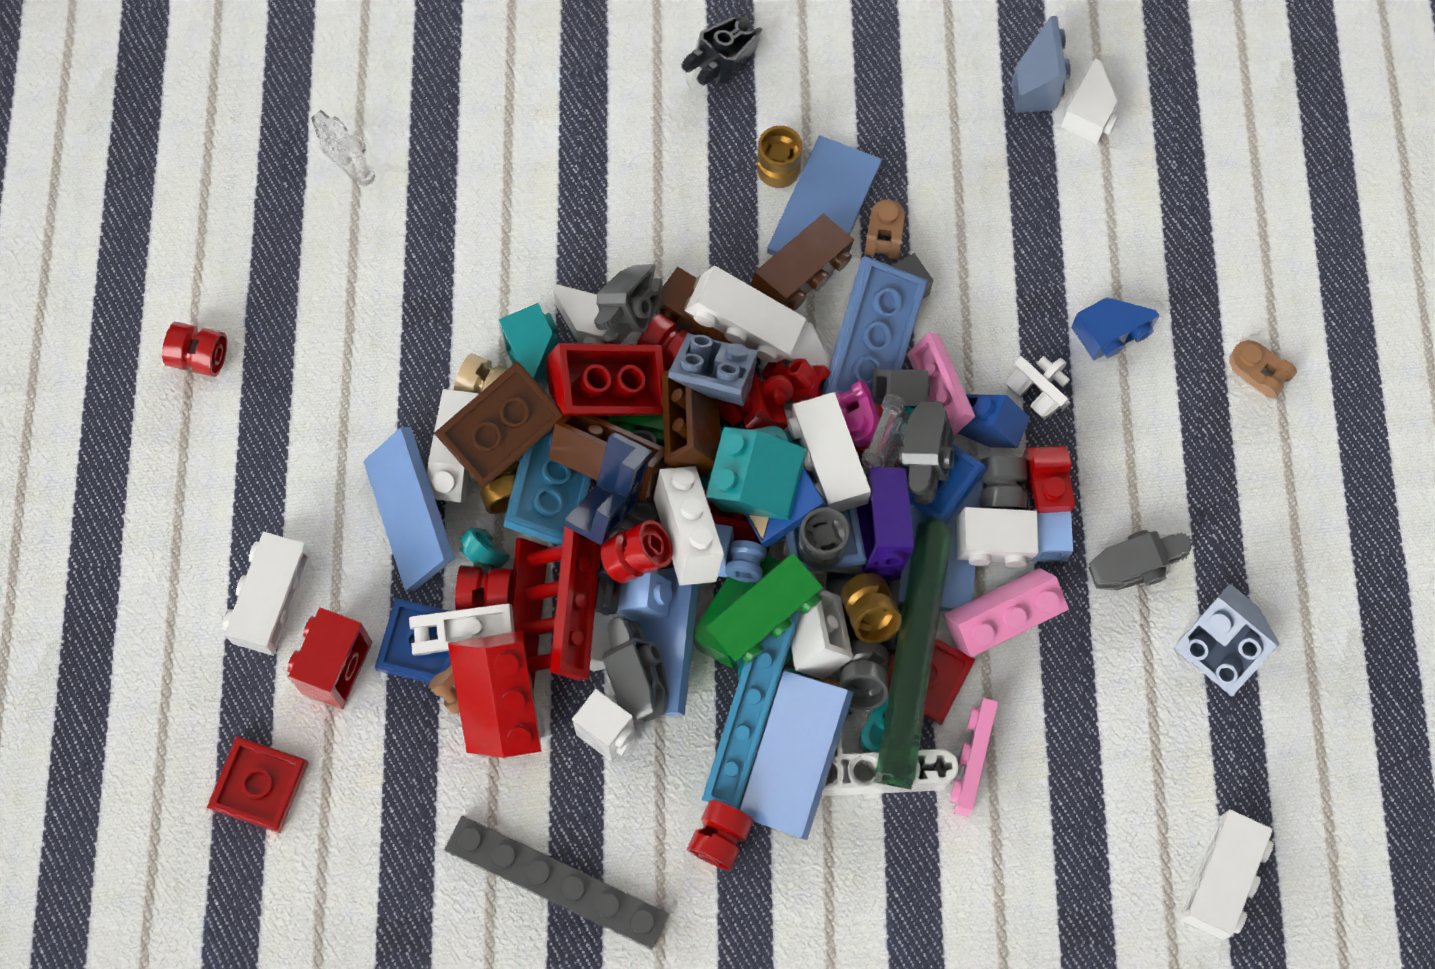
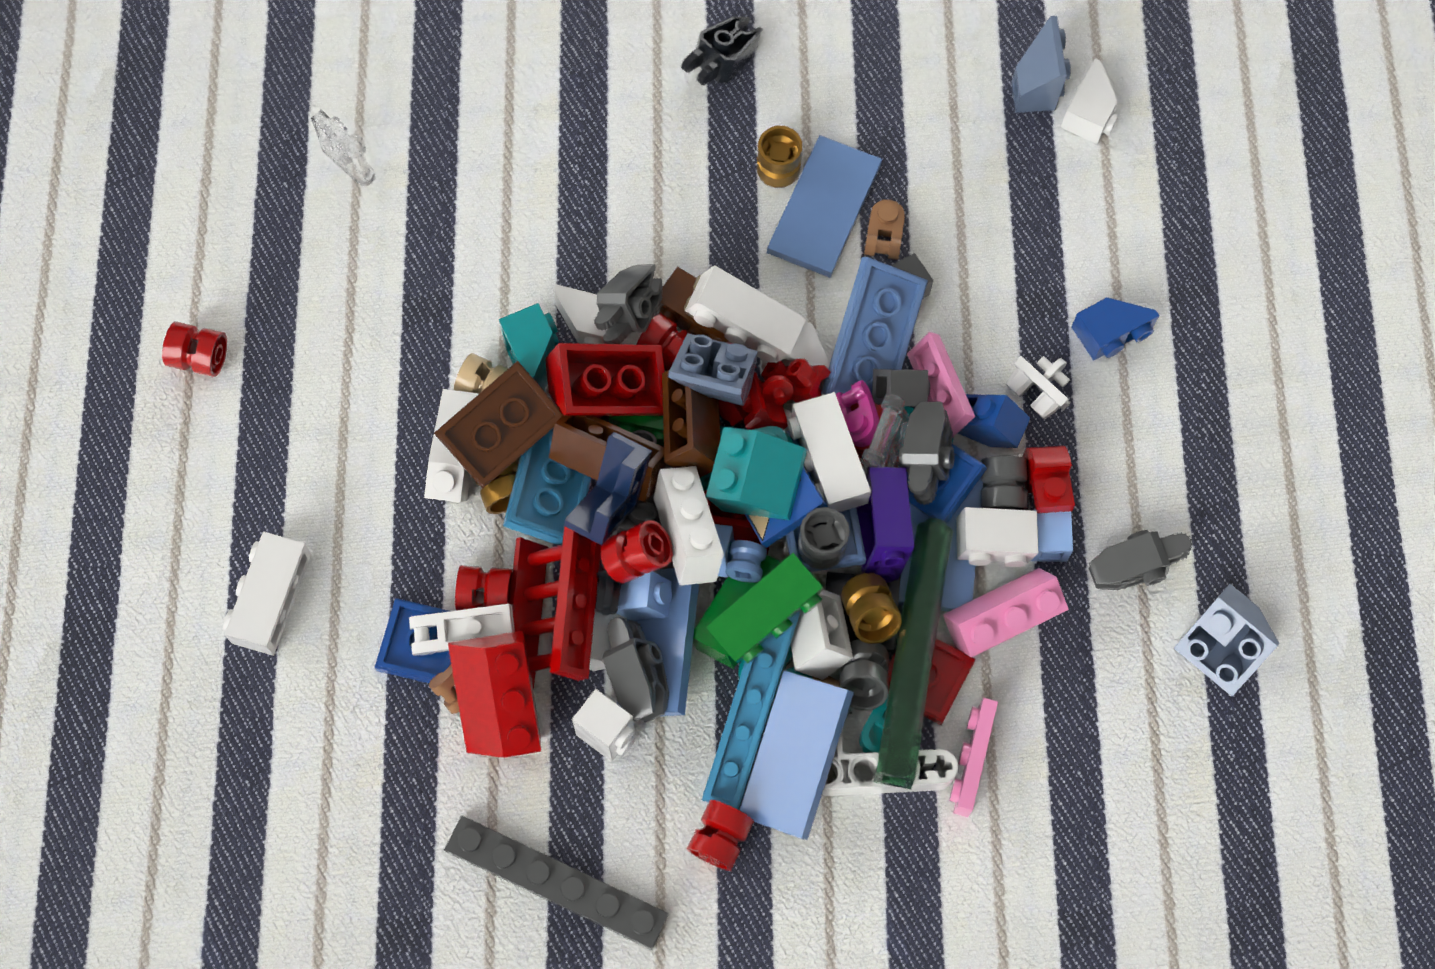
(257, 784): red tile -> none
(329, 657): red brick -> none
(408, 509): medium blue tile -> none
(479, 547): teal plate -> none
(804, 263): reddish brown brick -> none
(1228, 875): white brick -> none
(1251, 358): medium nougat plate -> none

